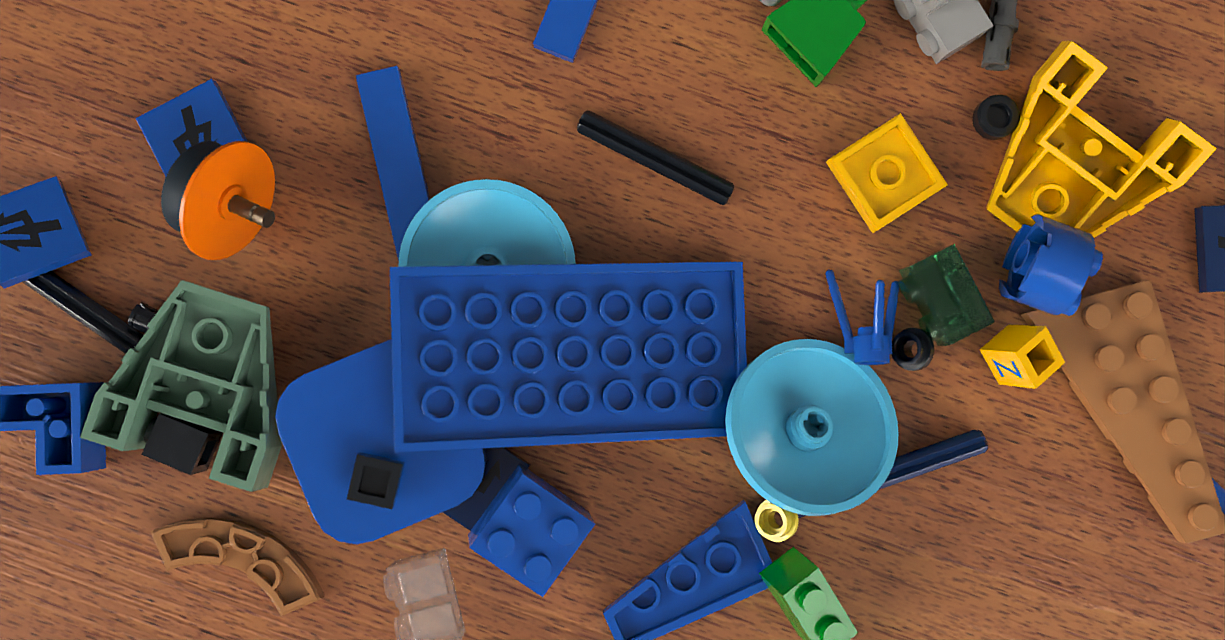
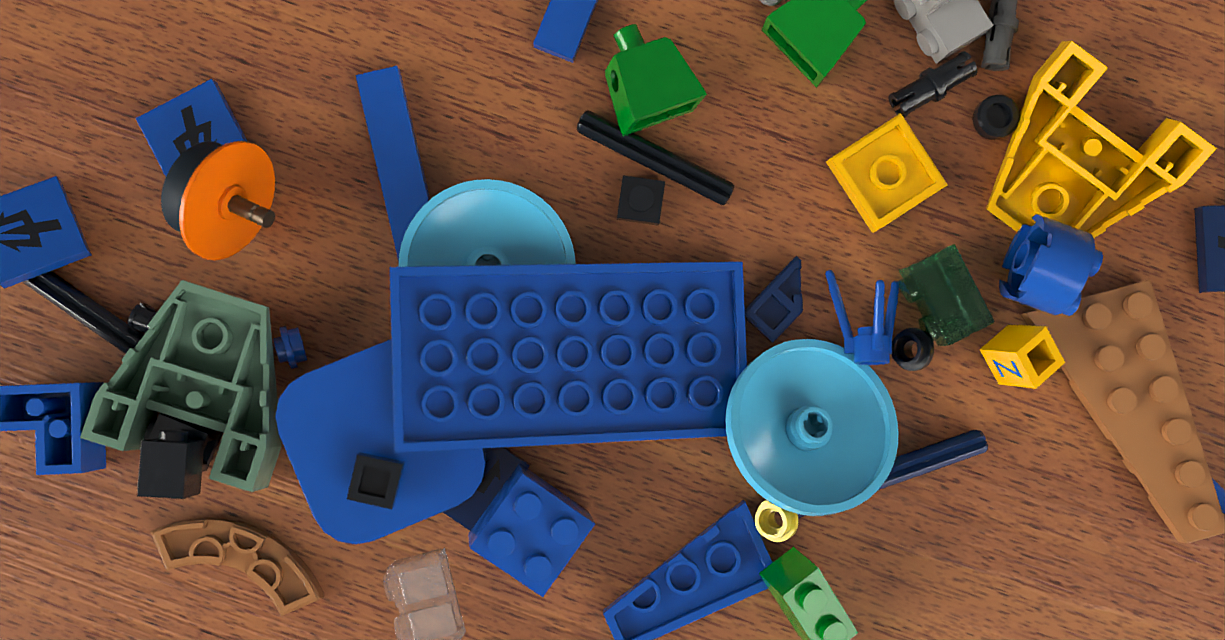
(170, 466): none -> black brick
(290, 347): none -> blue plate
(640, 200): none -> black plate
(649, 81): none -> green torso
(778, 302): none -> dark blue tile
(933, 84): none -> black pin

